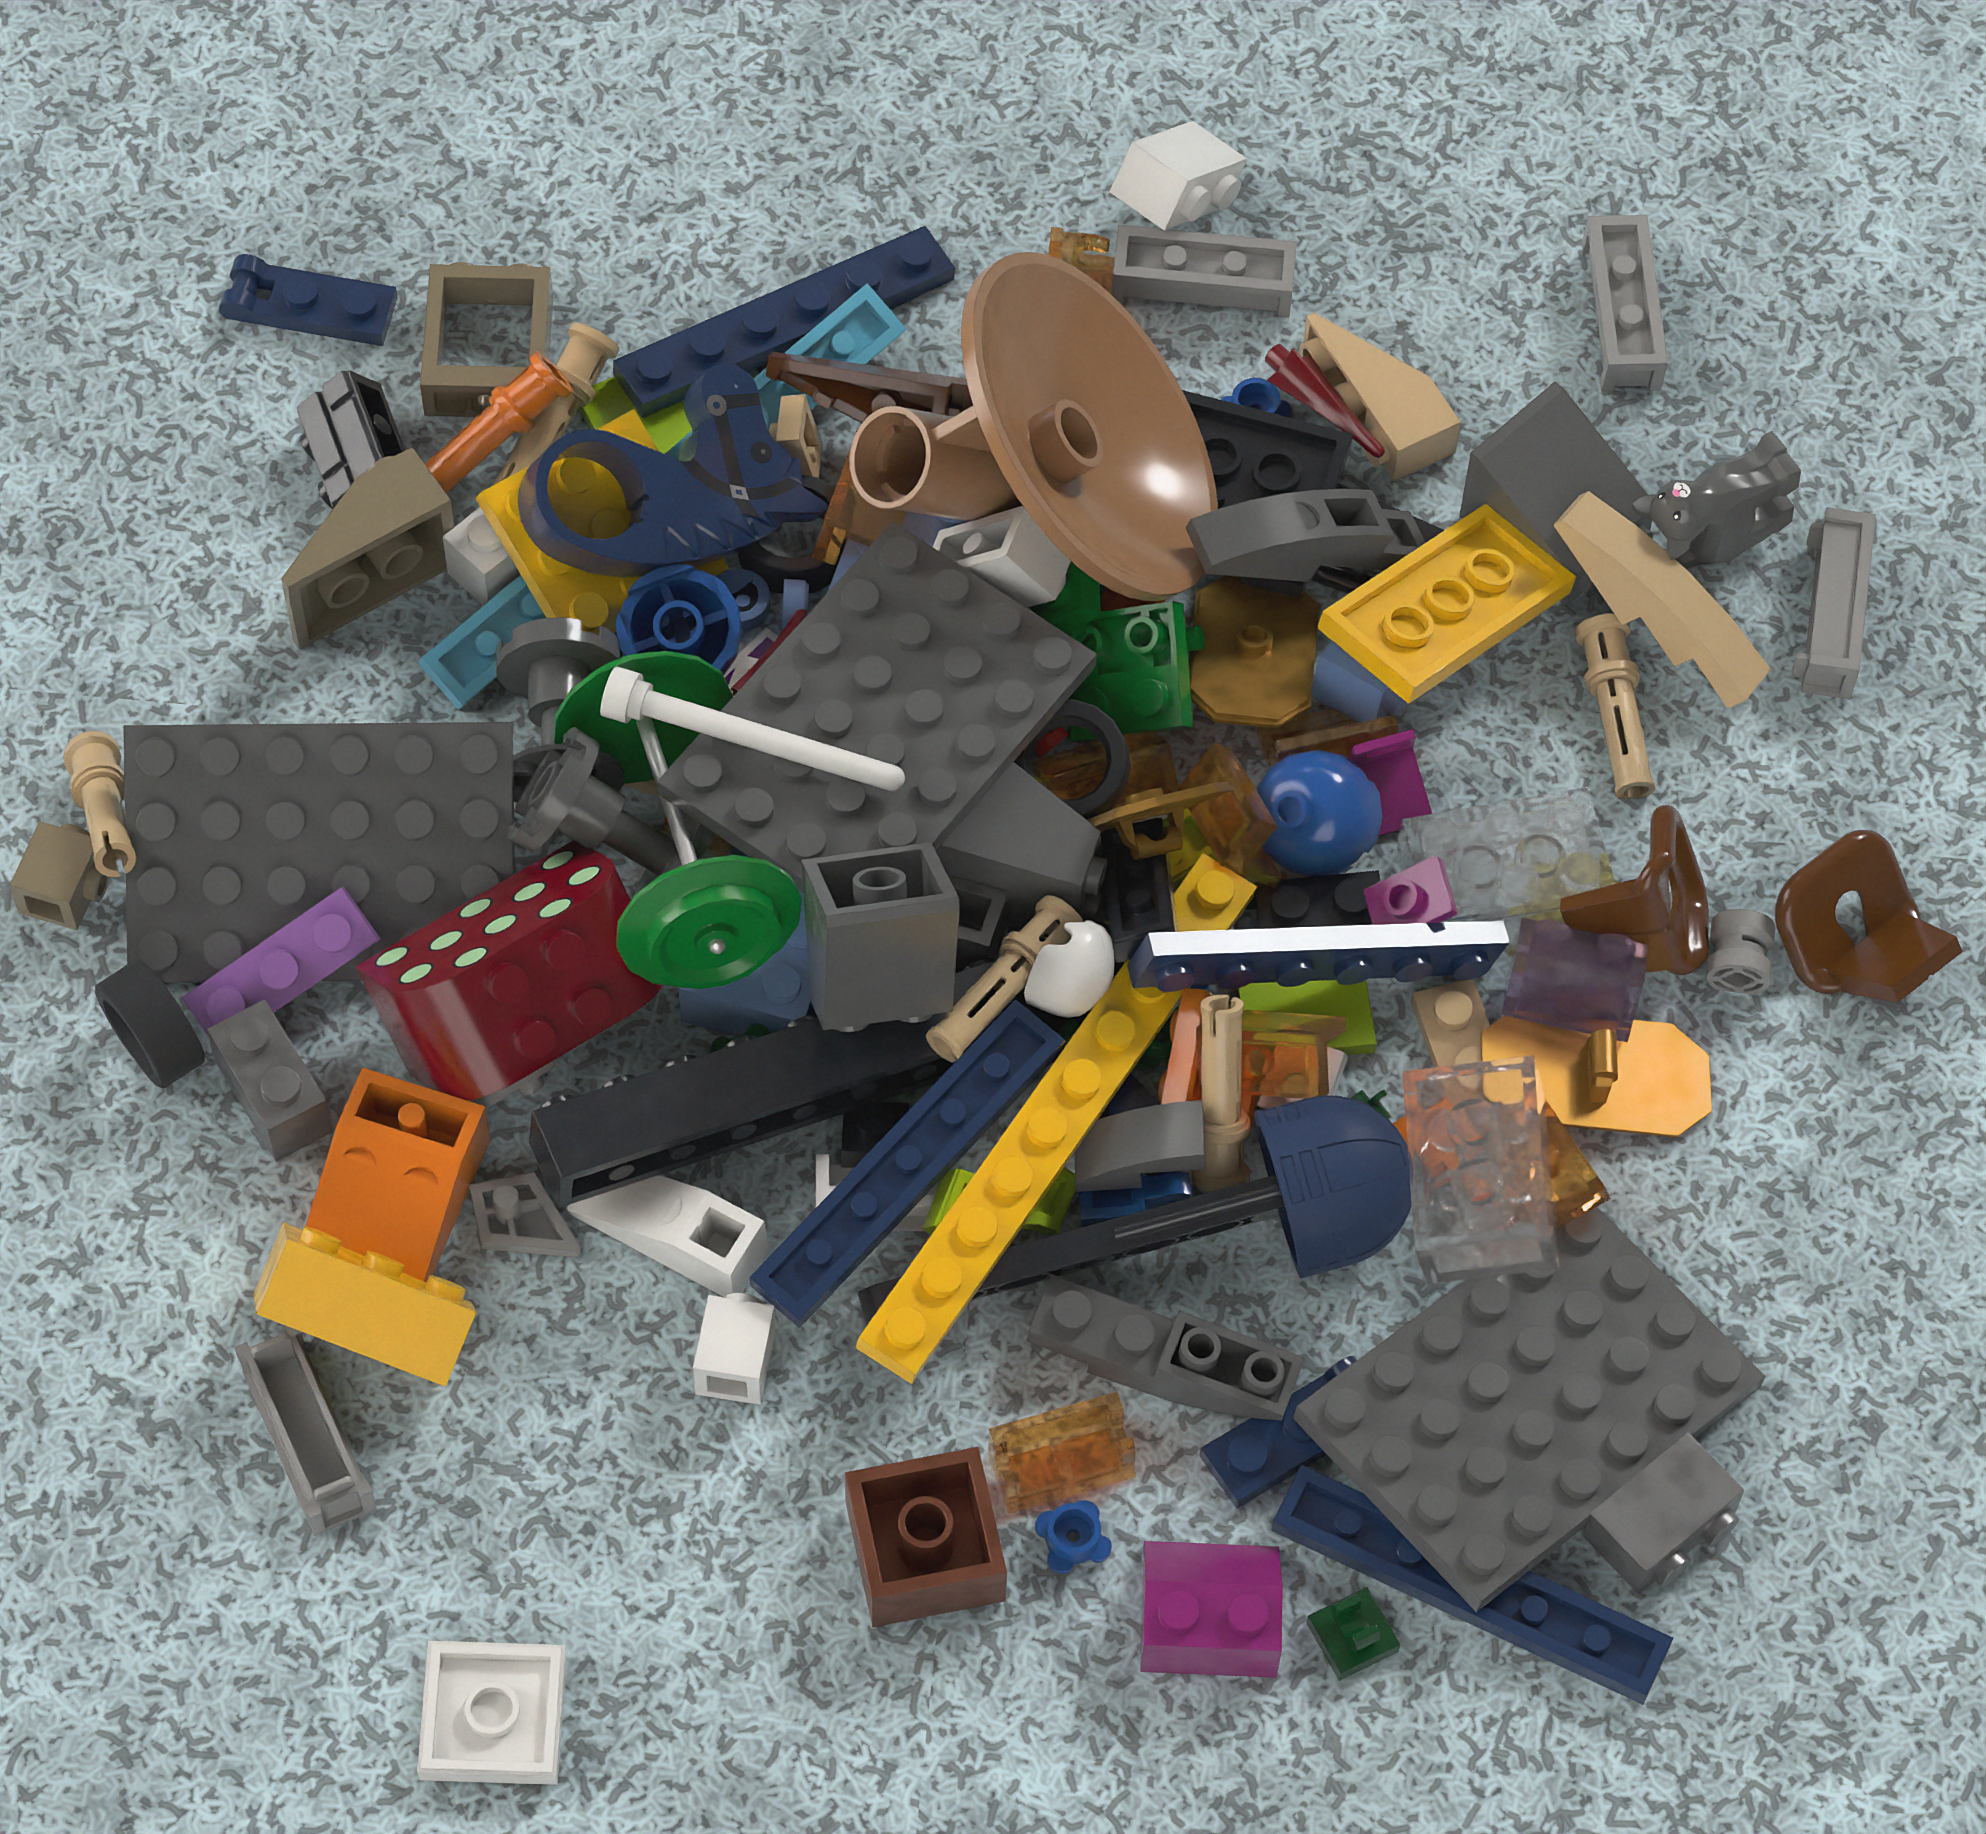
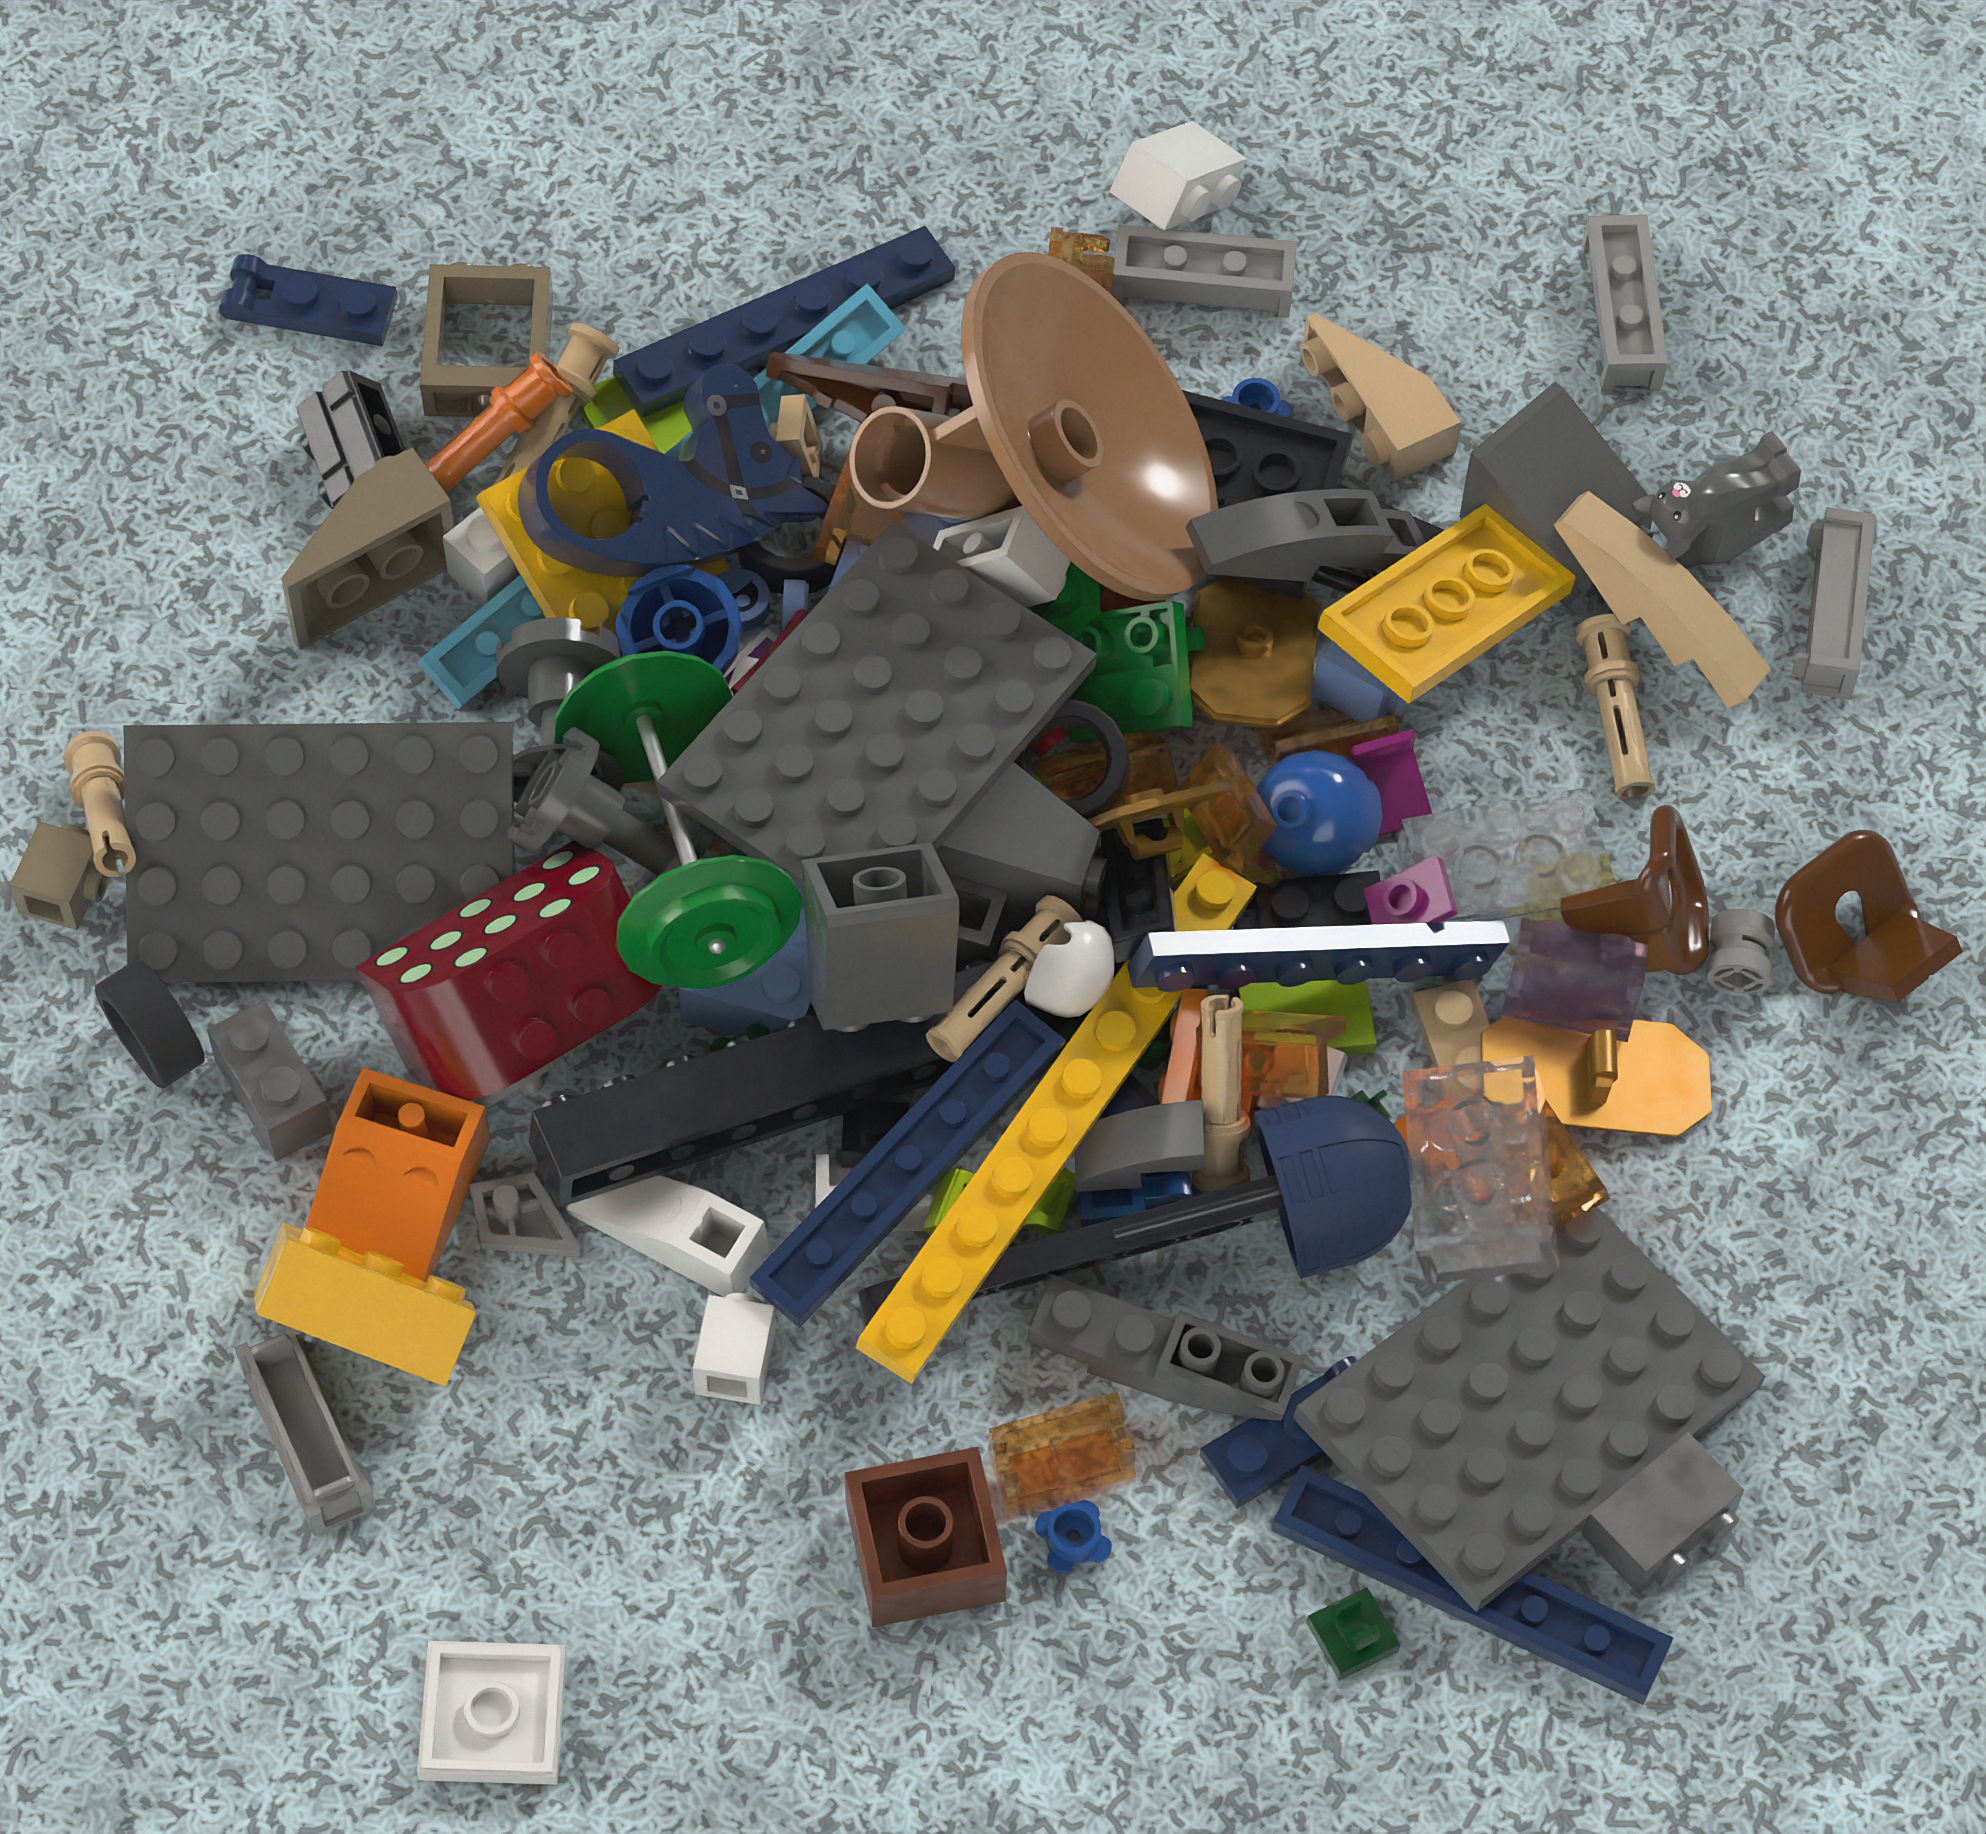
(286, 961): medium lavender plate -> none
(630, 697): white piece -> none
(1211, 1609): magenta slope -> none
(1308, 384): dark red piece -> none

